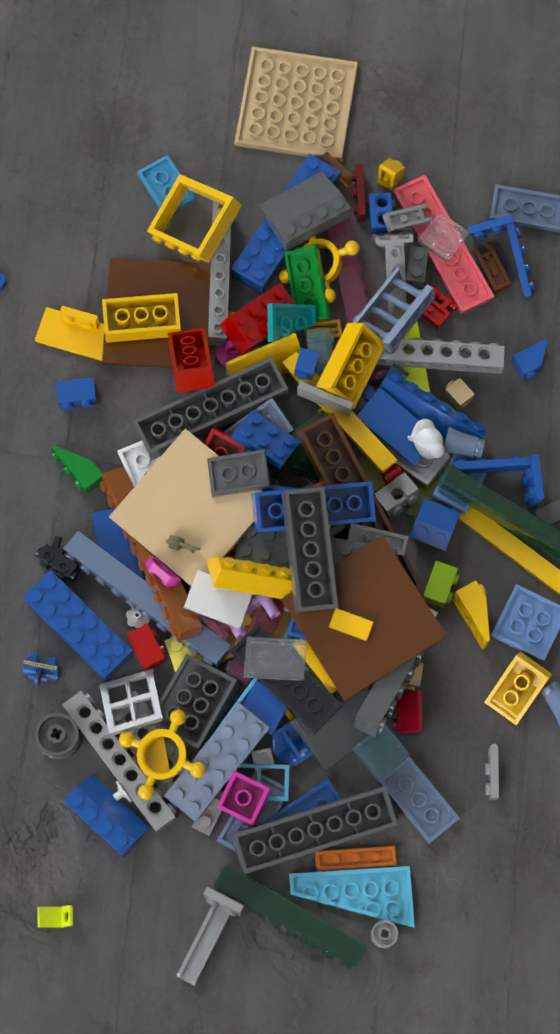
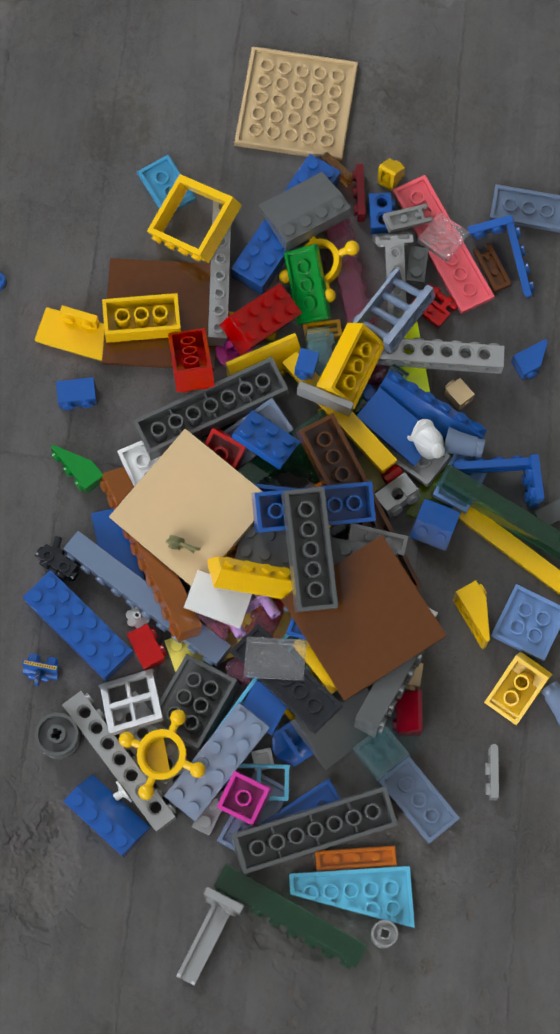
(55, 917): neon yellow bracket -> none
(158, 568): dark pink plate -> none
(238, 473): dark grey tile -> none
(289, 318): teal wing -> none
(351, 624): yellow tile -> none
(440, 583): lime brick -> none

